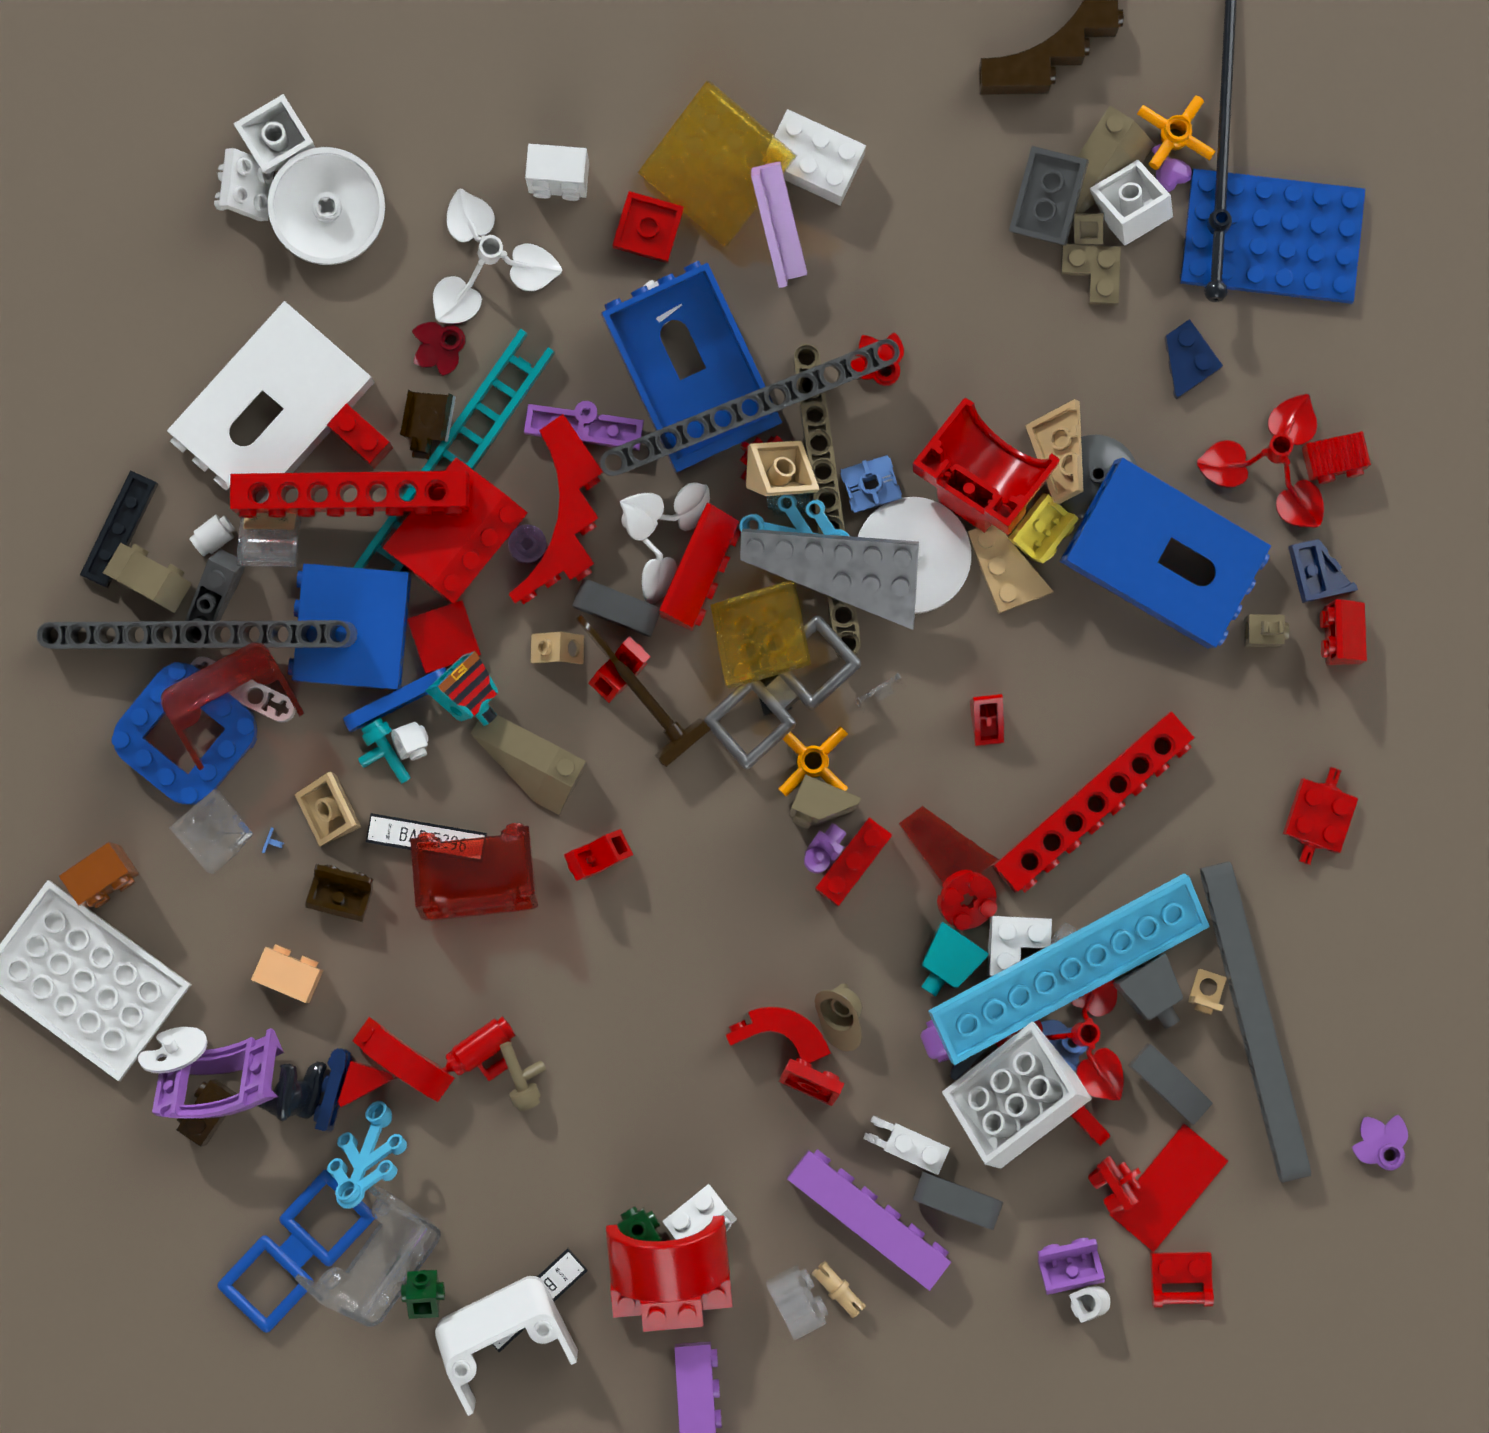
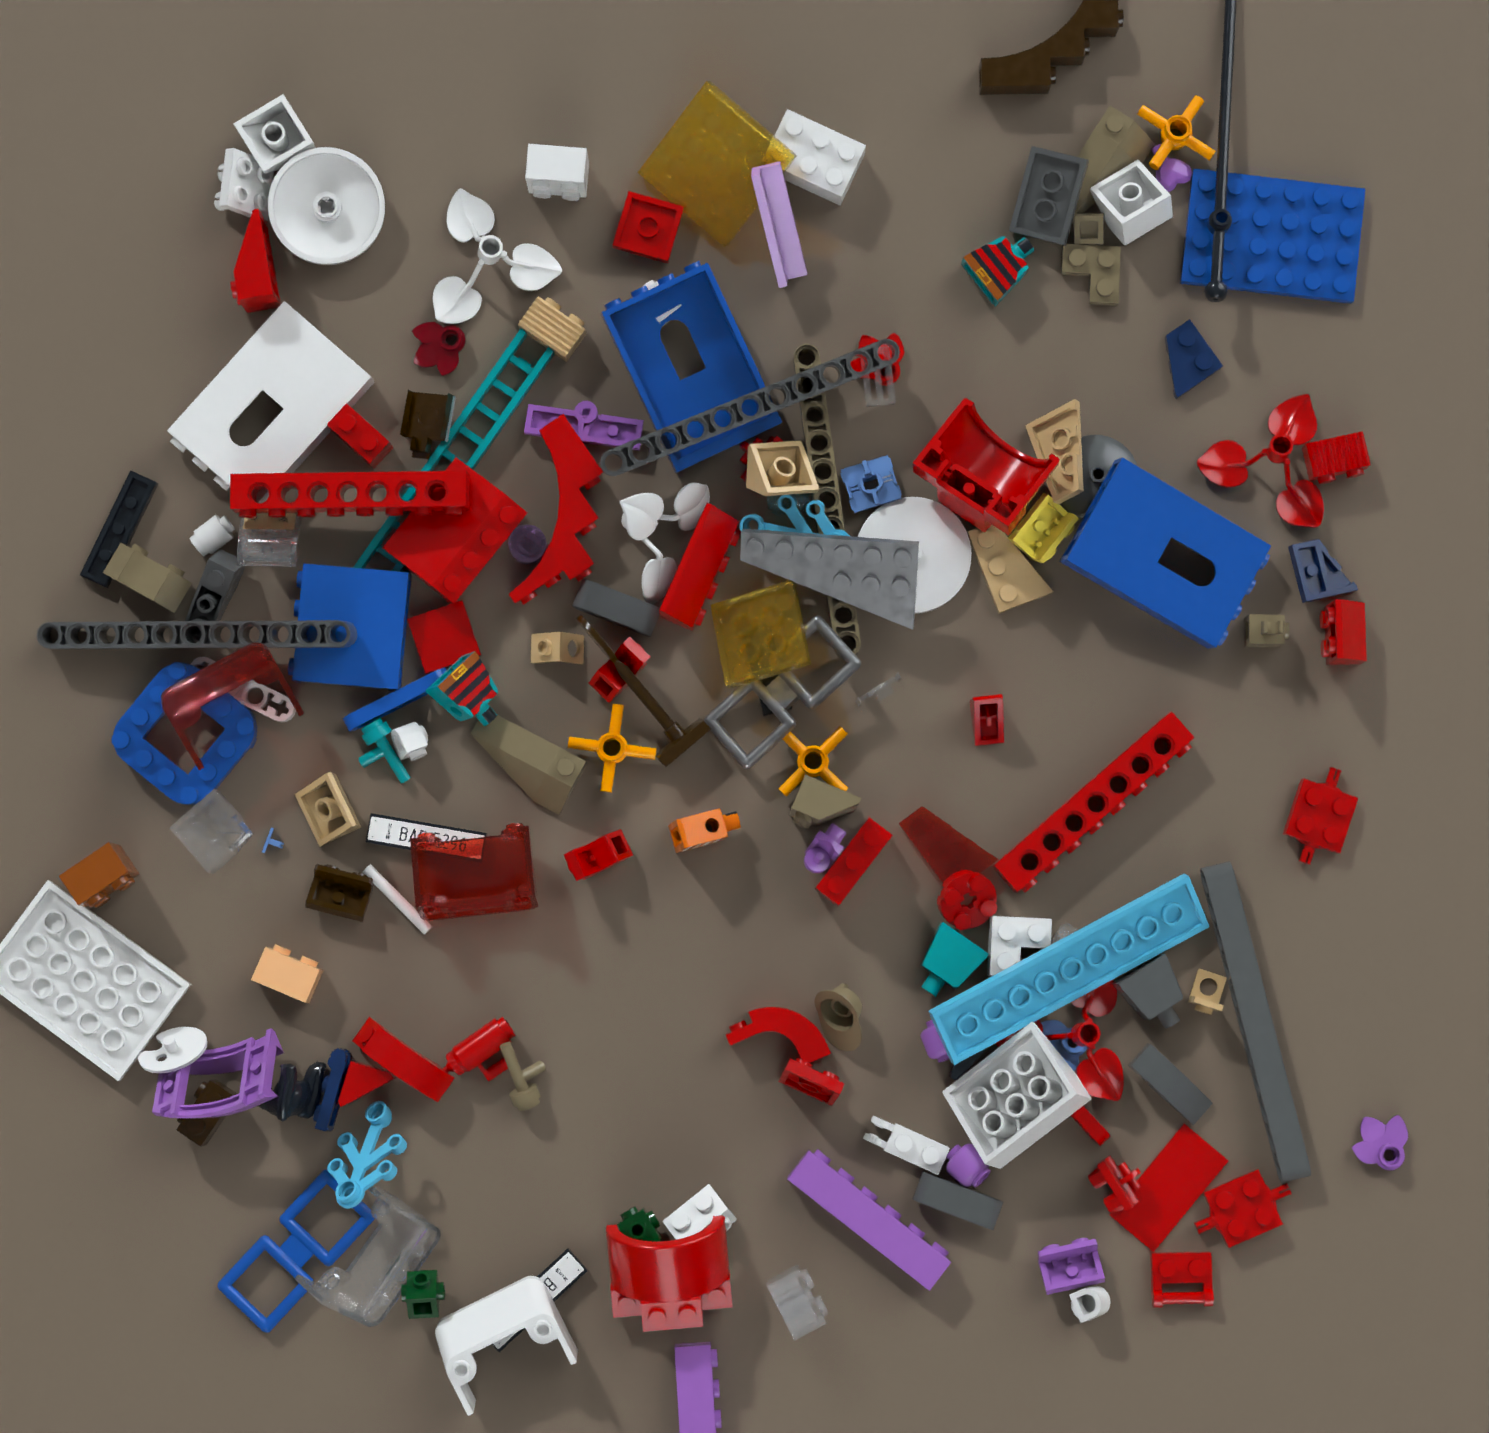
(254, 271): none -> red slope
(397, 899): none -> white bar
(553, 328): none -> tan brick
(611, 761): none -> light orange bar
(691, 830): none -> orange torso
(838, 1289): tan pin -> none
(889, 380): none -> clear tile
(966, 1166): none -> medium lavender head
(998, 266): none -> torso
(1242, 1208): none -> red plate

